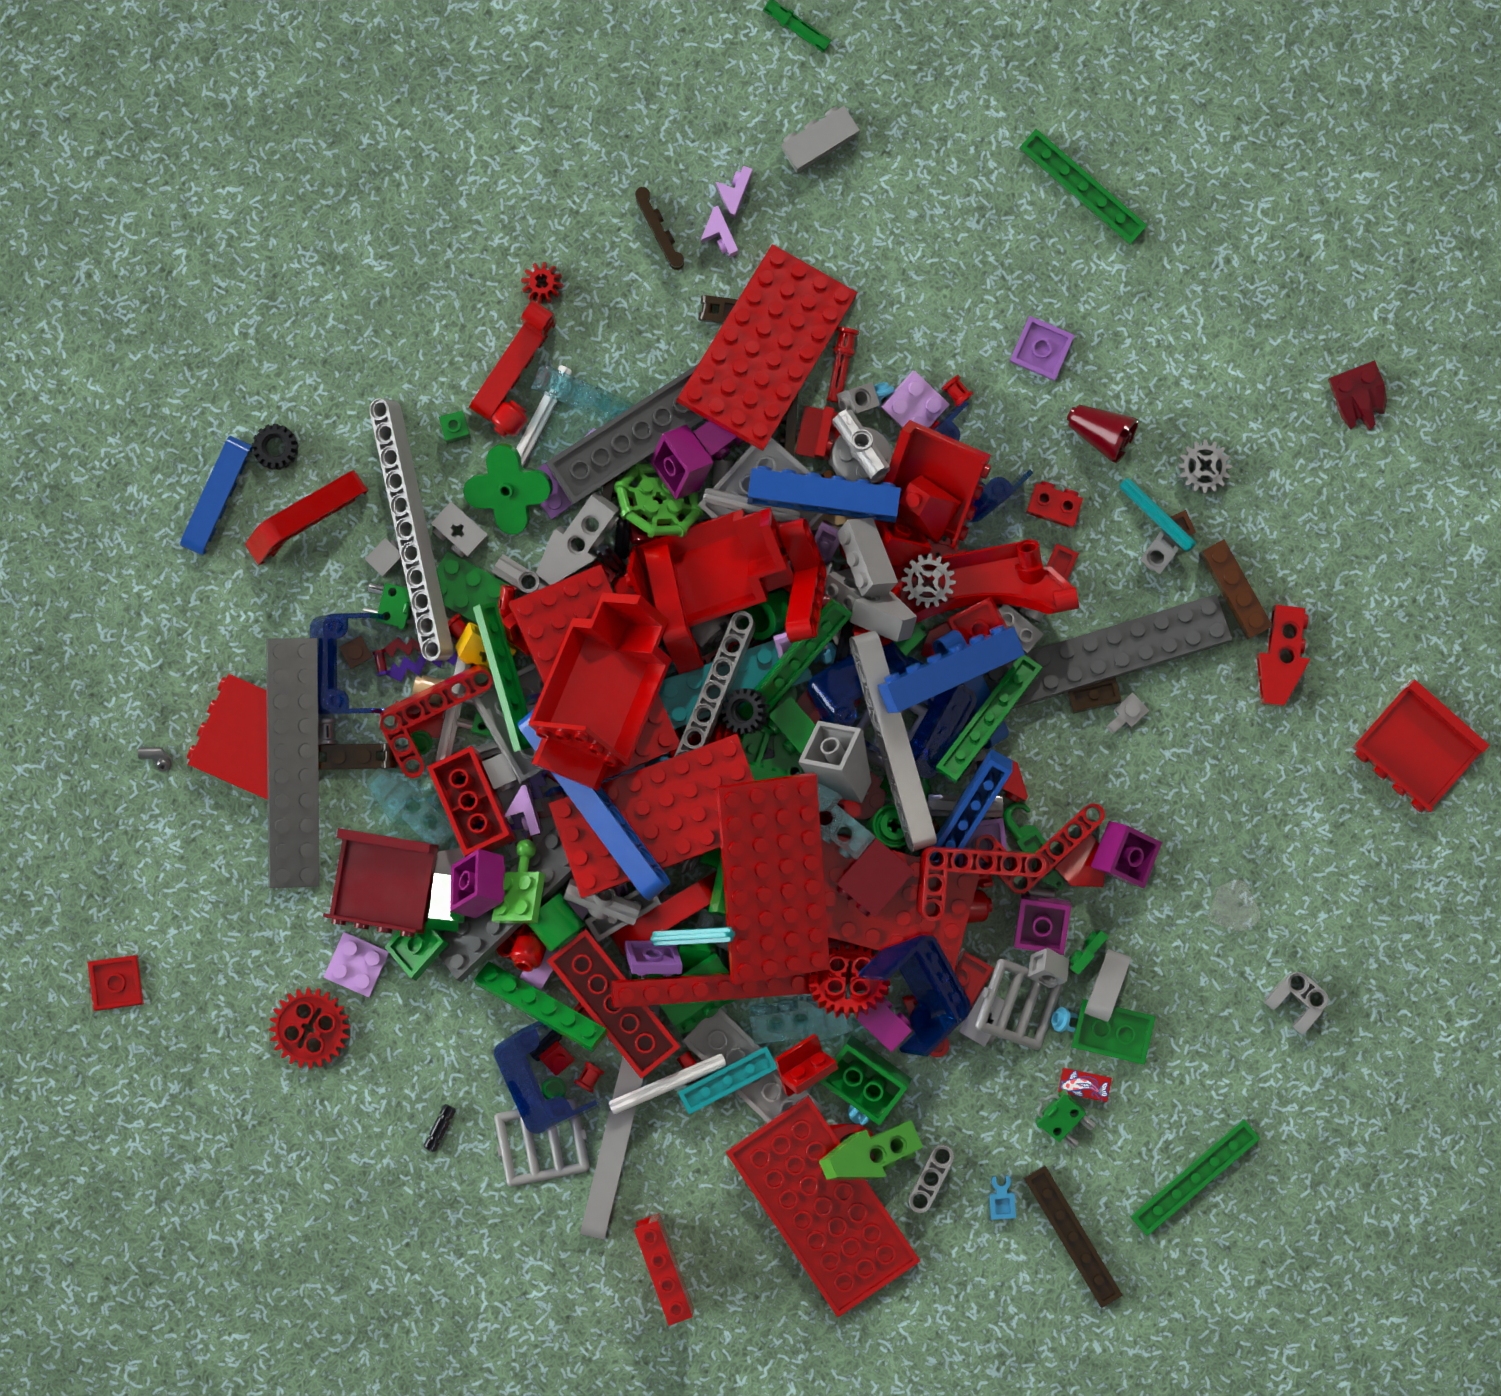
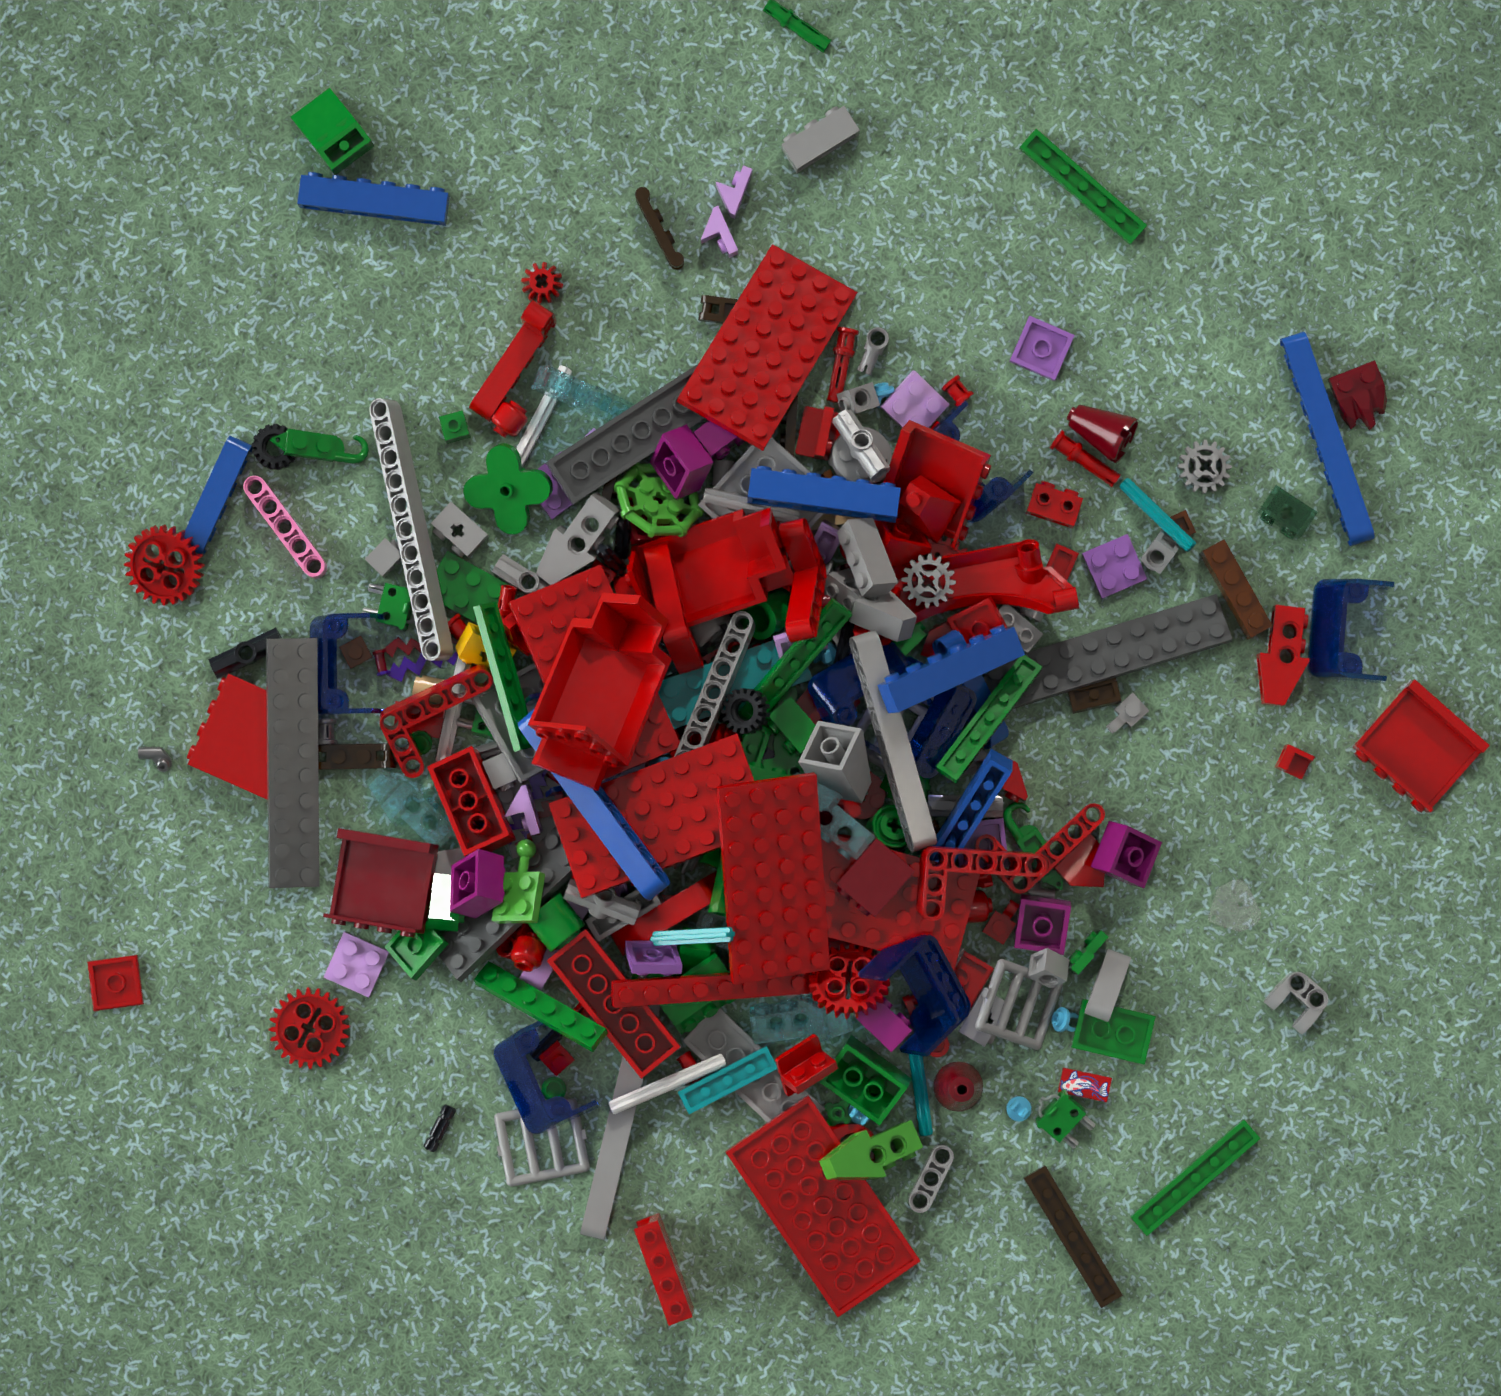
(160, 586): none -> red gear
(231, 659): none -> black piece
(275, 519): none -> bright pink beam
(303, 514): red beam -> none
(318, 446): none -> green plate
(332, 131): none -> green slope
(372, 199): none -> blue brick
(589, 1077): red bush -> none
(834, 1119): none -> green plate
(872, 351): none -> light grey pin
(920, 1095): none -> teal axle
(948, 1080): none -> dark red cone
(1000, 925): none -> red plate
(1002, 1203): dark azure plate -> none
(1018, 1108): none -> medium azure plate
(1075, 452): none -> red pin
(1114, 566): none -> medium lavender plate
(1294, 761): none -> red panel
(1300, 513): none -> clear green brick
(1328, 438): none -> blue beam
(1329, 627): none -> clear blue windscreen

